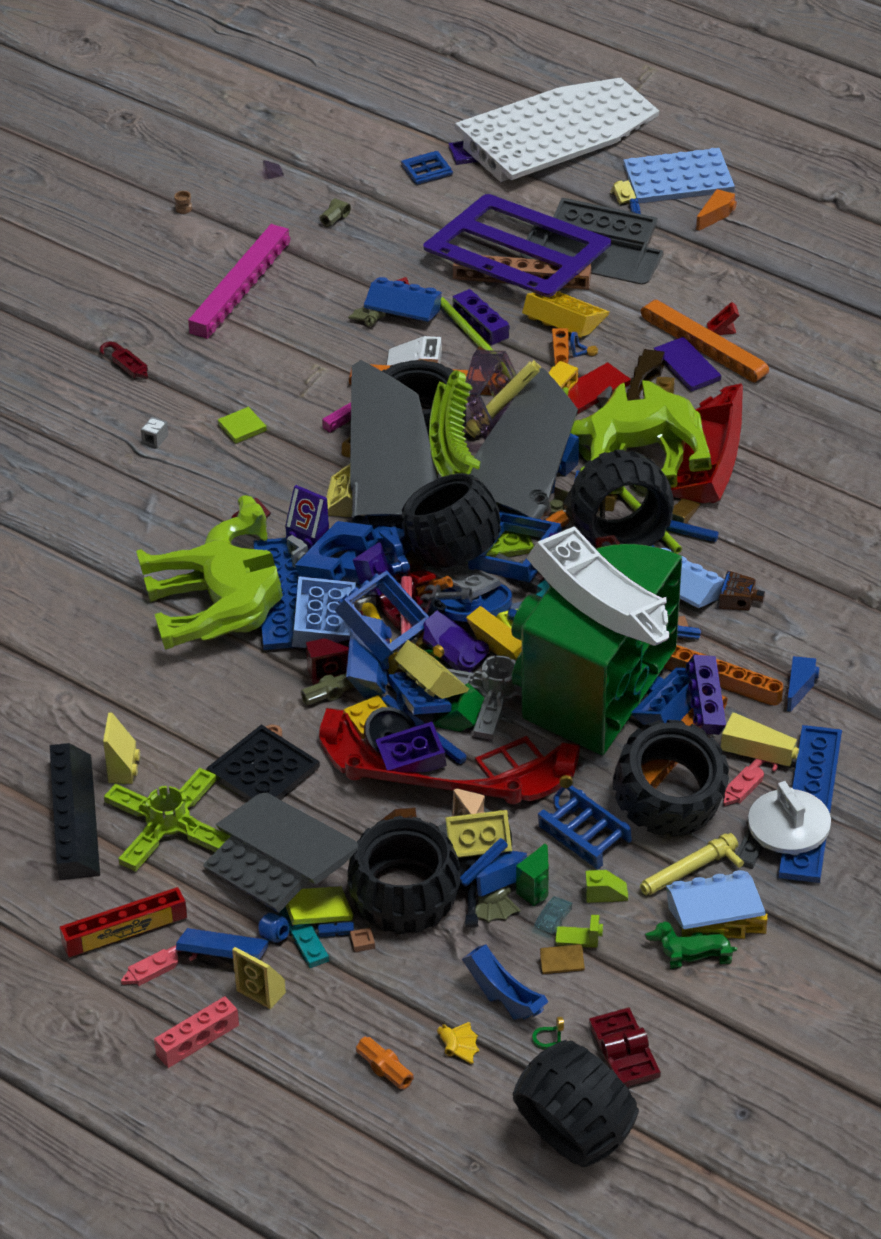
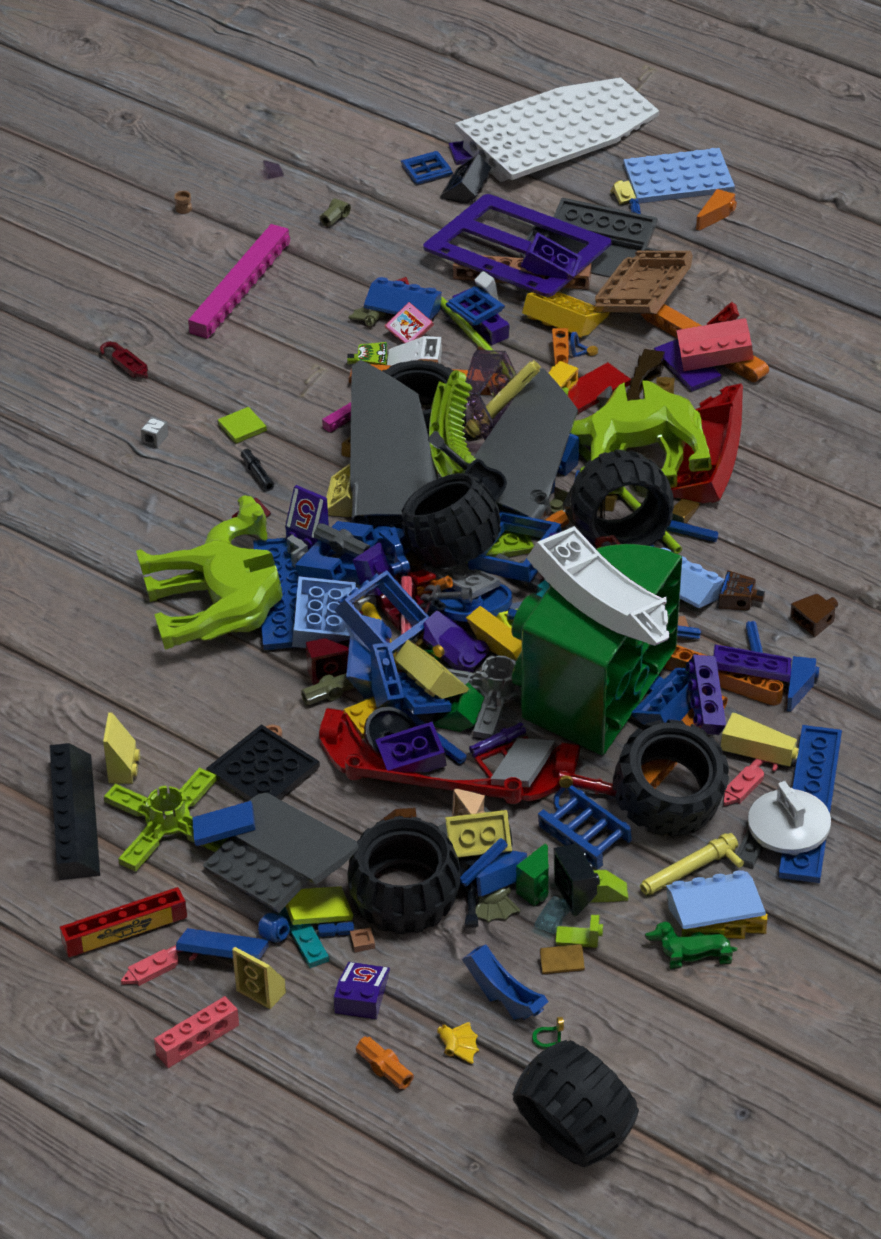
(223, 823): none -> blue tile
(253, 465): none -> black pin
(340, 541): none -> dark grey piece
(361, 990): none -> dark purple slope
(370, 353): none -> torso
(385, 678): none -> blue slope
(409, 324): none -> tile
(454, 305): none -> blue piece
(467, 180): none -> black slope
(487, 283): none -> white slope
(491, 477): none -> black piece
(498, 739): none -> dark purple pin
(523, 761): none -> light grey tile
(550, 258): none -> dark purple slope
(574, 877): none -> black slope
(597, 786): none -> red pin
(625, 1046): dark red plate -> none
(643, 282): none -> medium nougat slope
(715, 344): none -> coral slope
(753, 636): none -> blue axle
(753, 663): none -> dark purple tile
(814, 613): none -> reddish brown torso

